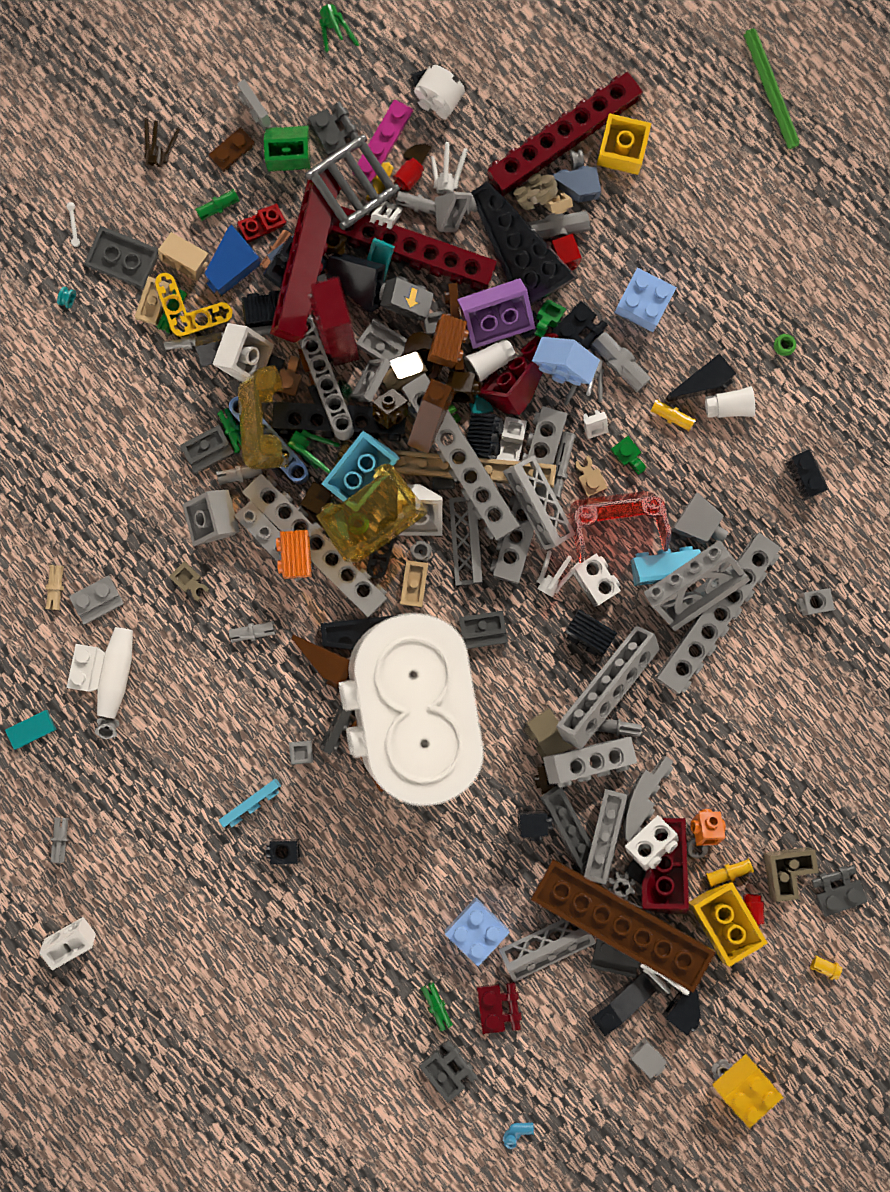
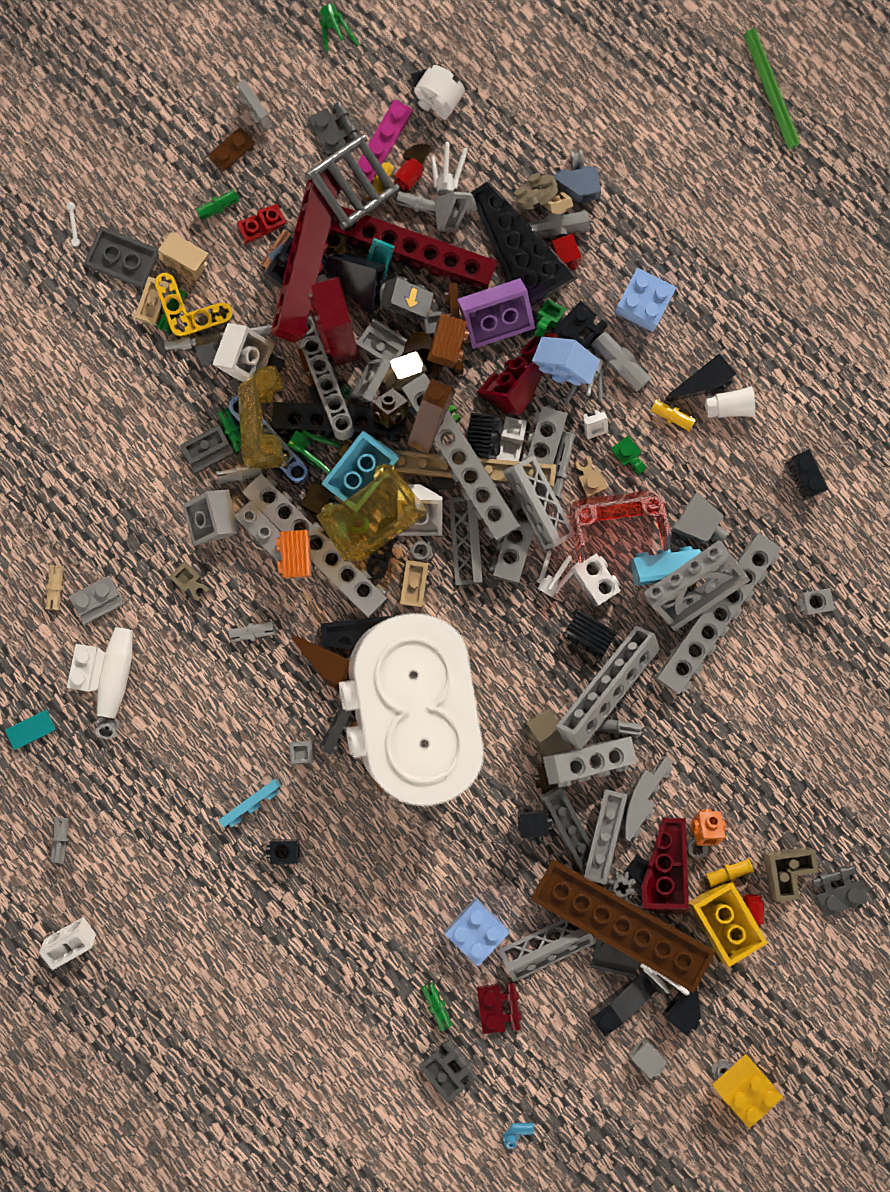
(66, 297): teal bush -> none
(153, 153): dark brown plant -> none
(231, 262): blue slope -> none
(259, 309): black brick -> none
(287, 148): green slope -> none
(290, 378): medium nougat plate -> none
(385, 218): white tile -> none
(465, 386): dark brown brick -> none
(481, 406): teal tile -> none
(483, 629): dark grey plate -> none
(489, 359): white plant -> none
(620, 85): dark red brick -> none
(623, 144): yellow brick -> none
(646, 839): white brick -> none
(789, 340): bright green plate -> none
(826, 967): yellow pin -> none

